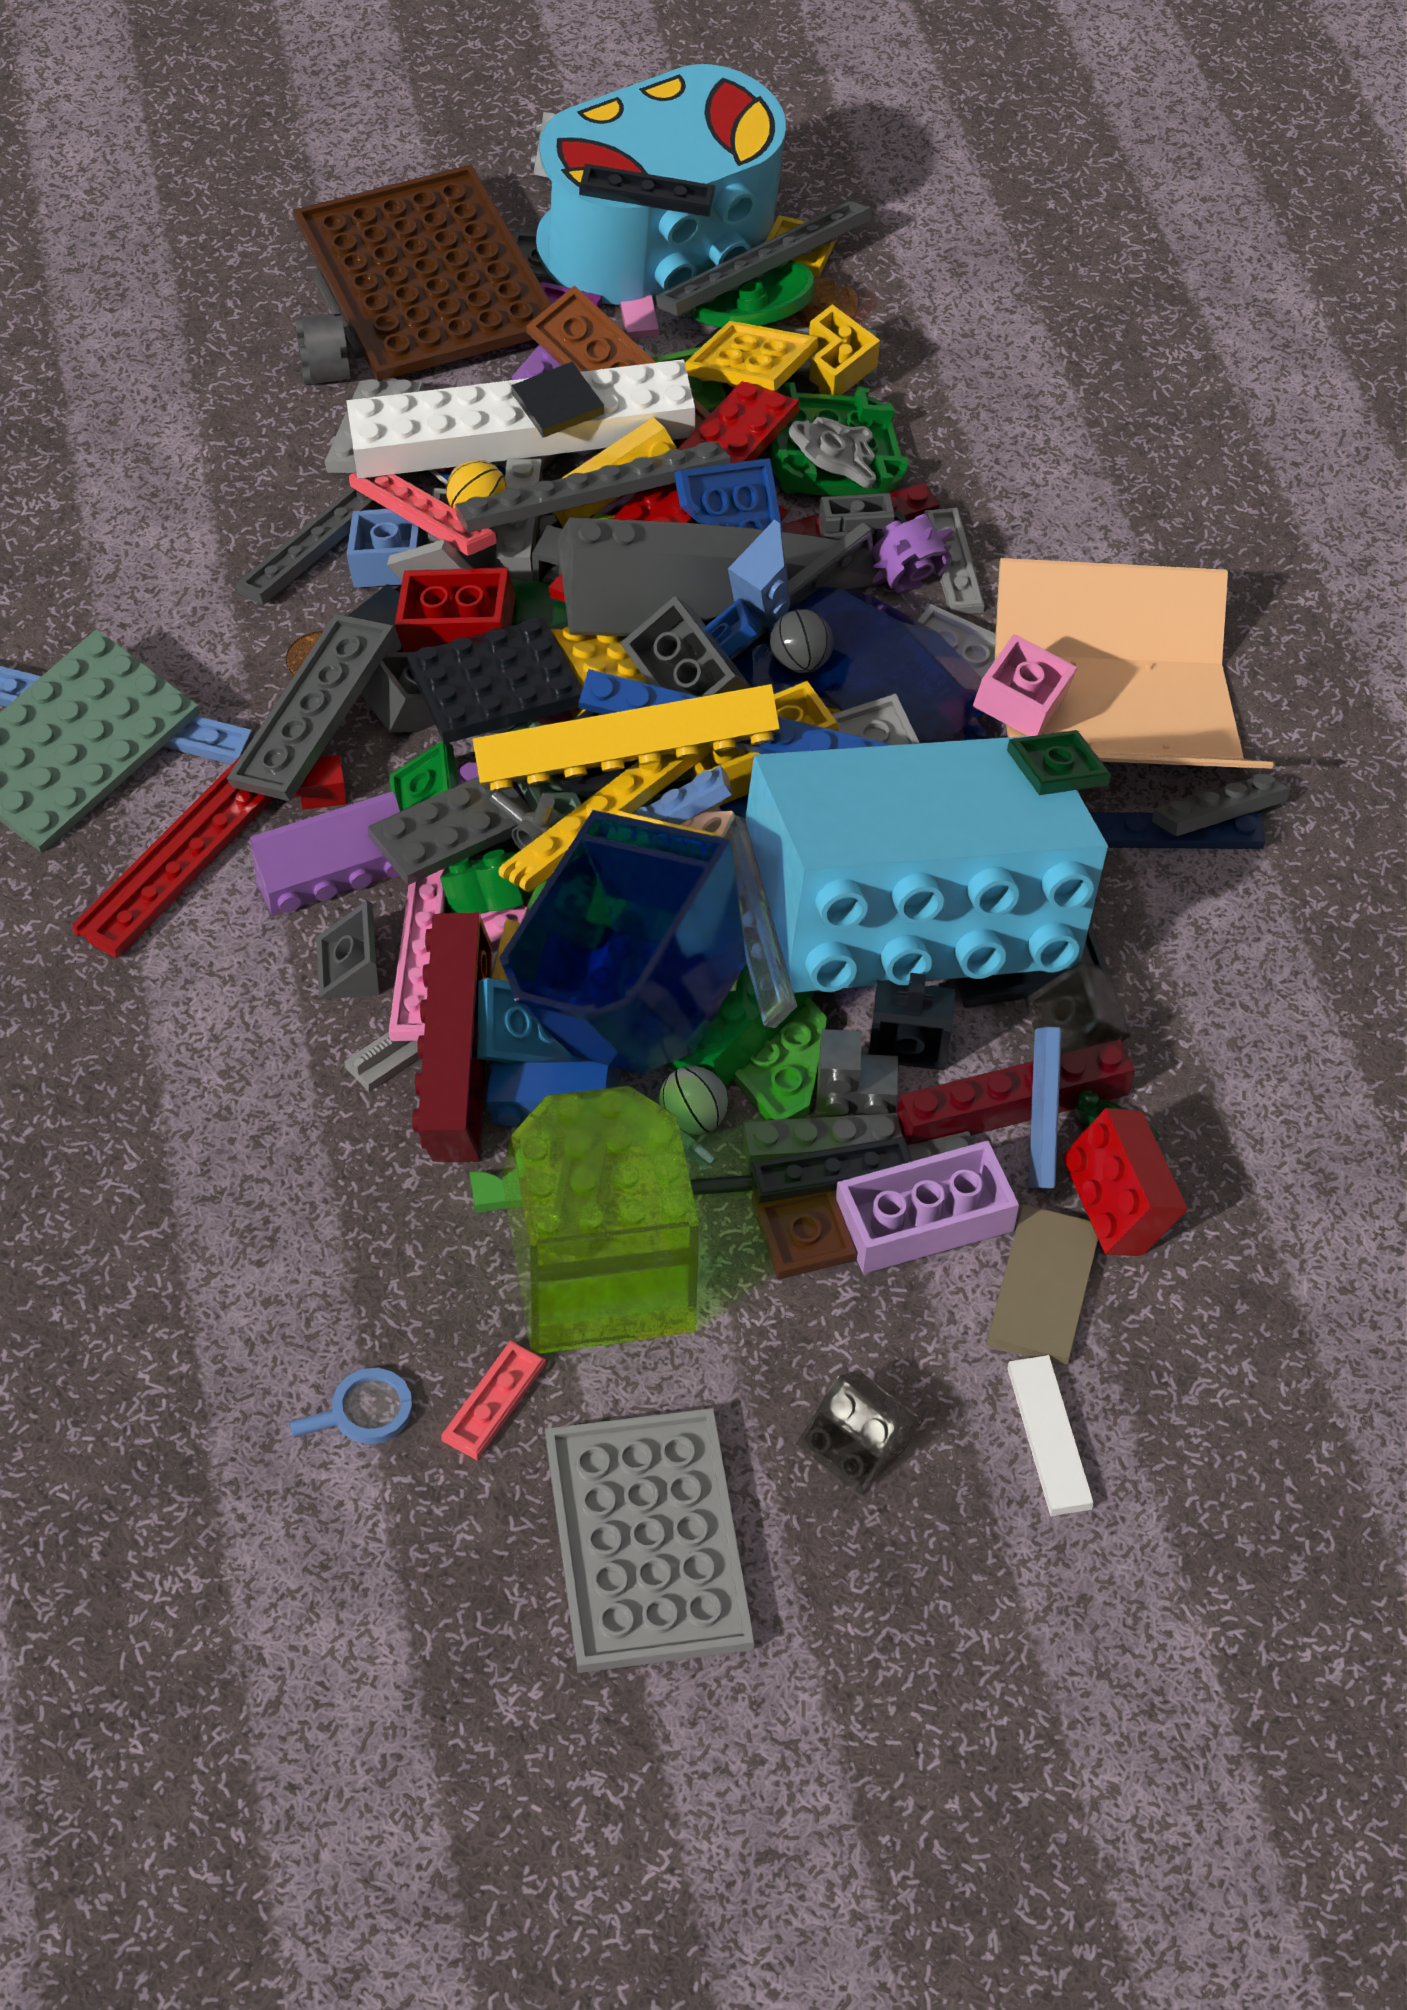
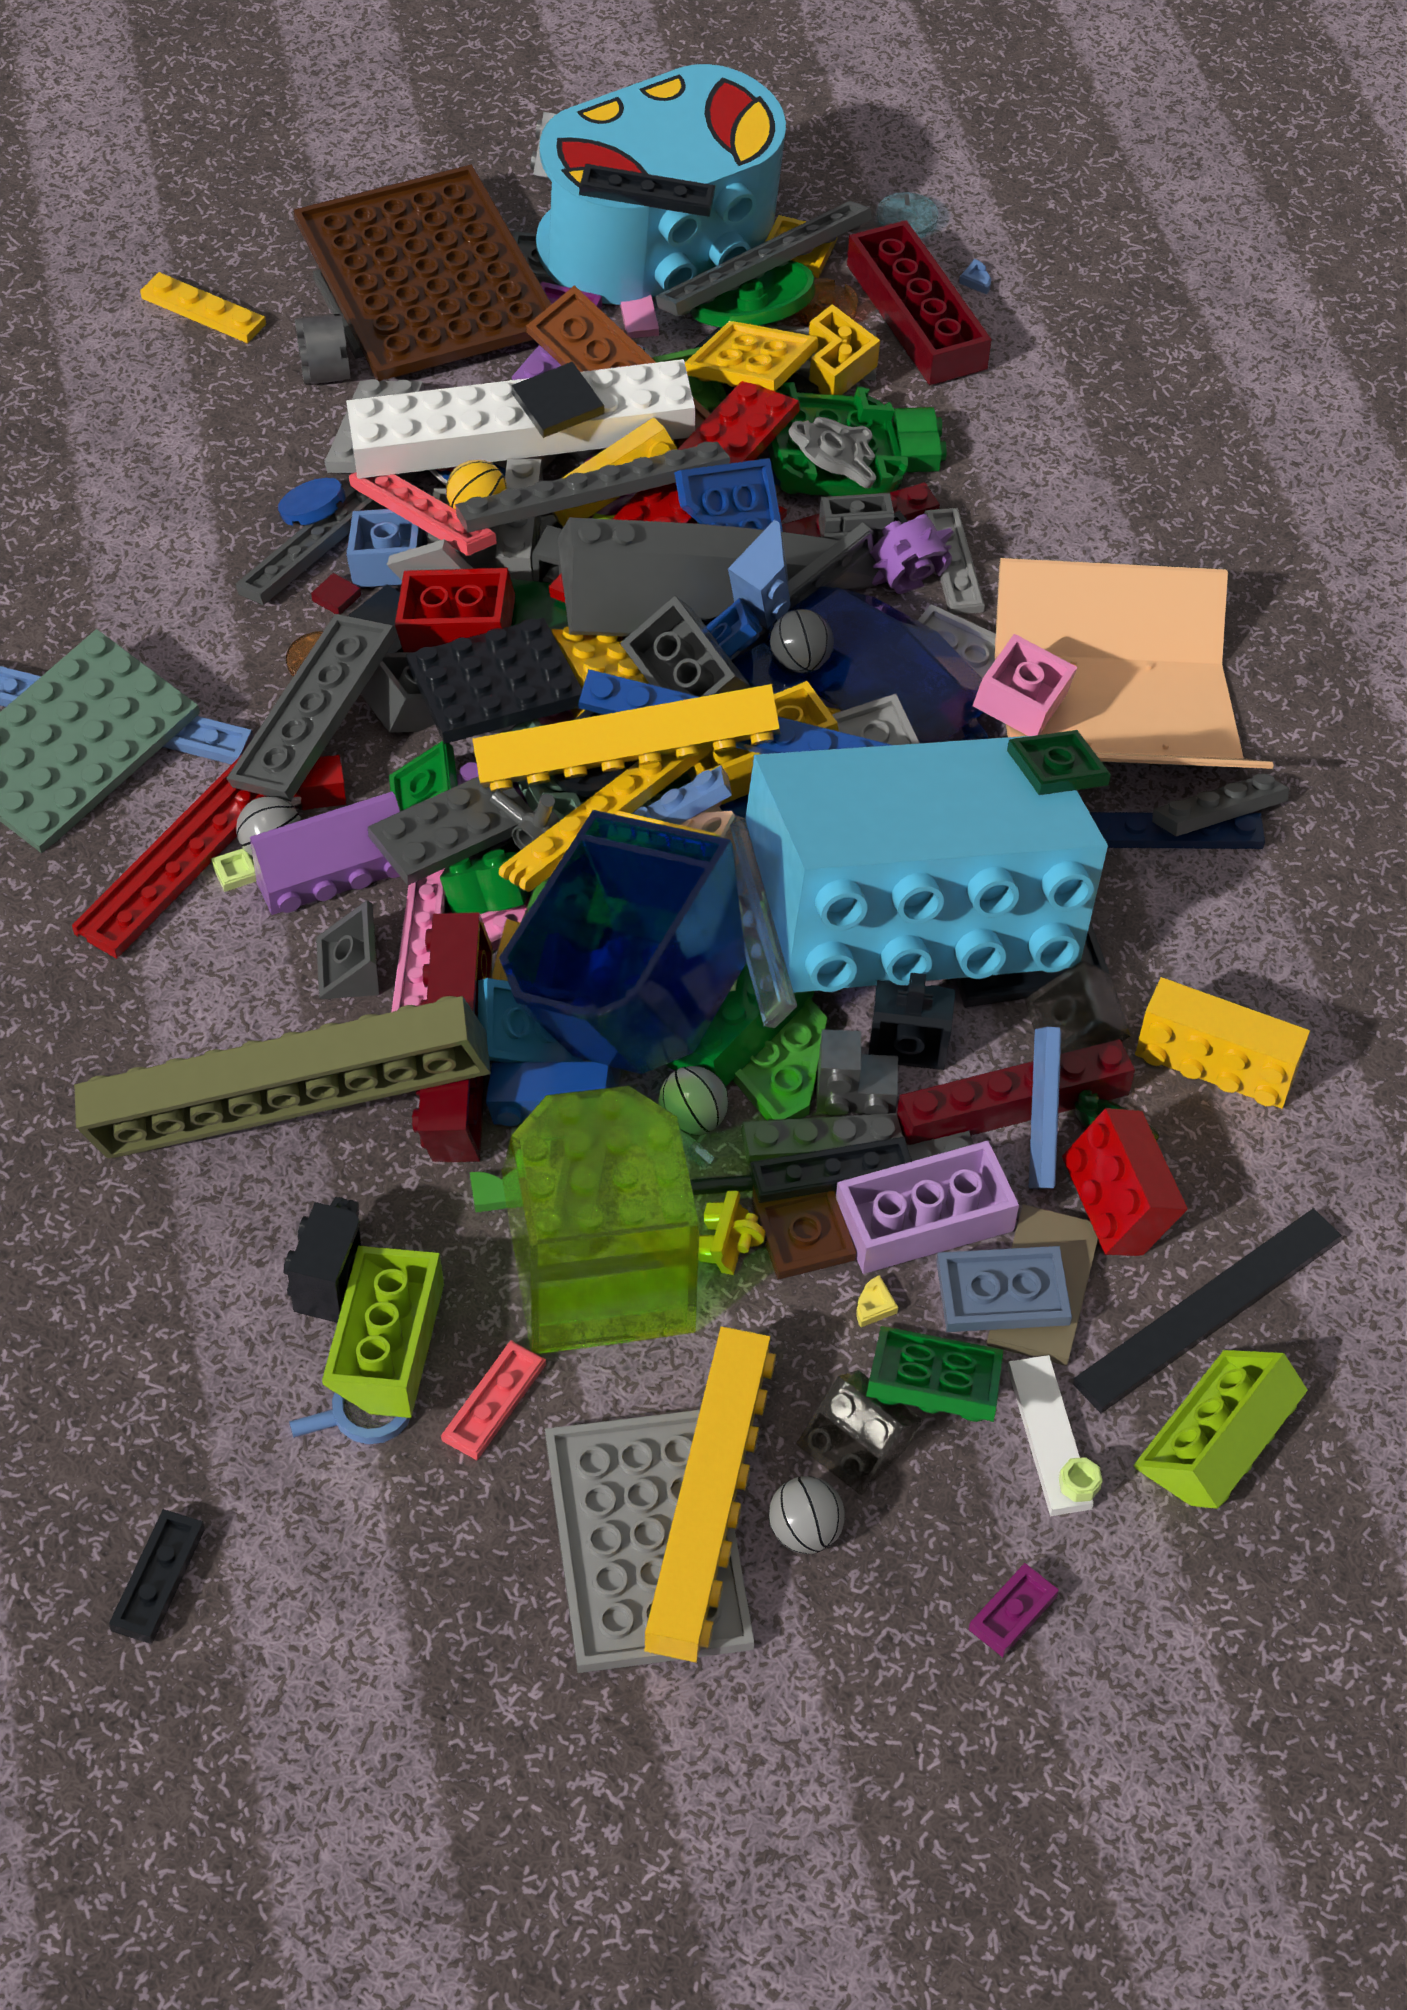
(157, 1576): none -> black plate
(203, 307): none -> yellow plate
(234, 869): none -> yellowish green tile
(262, 816): none -> light grey piece
(282, 1077): none -> olive brick
(311, 501): none -> blue tile
(323, 1259): none -> black hinge
(336, 594): none -> dark red tile
(385, 1329): none -> lime slope
(708, 1495): none -> yellow brick
(734, 1233): none -> yellow hips
(806, 1515): none -> light grey piece
(875, 1303): none -> light yellow tile
(908, 206): none -> clear light blue tile
(918, 302): none -> dark red brick
(919, 438): none -> green brick
(936, 1374): none -> green plate
(976, 277): none -> medium blue tile
(1003, 1289): none -> sand blue plate
(1013, 1610): none -> magenta plate
(1080, 1479): none -> yellowish green tile
(1206, 1310): none -> black tile
(1221, 1043): none -> yellow brick
(1222, 1426): none -> lime slope

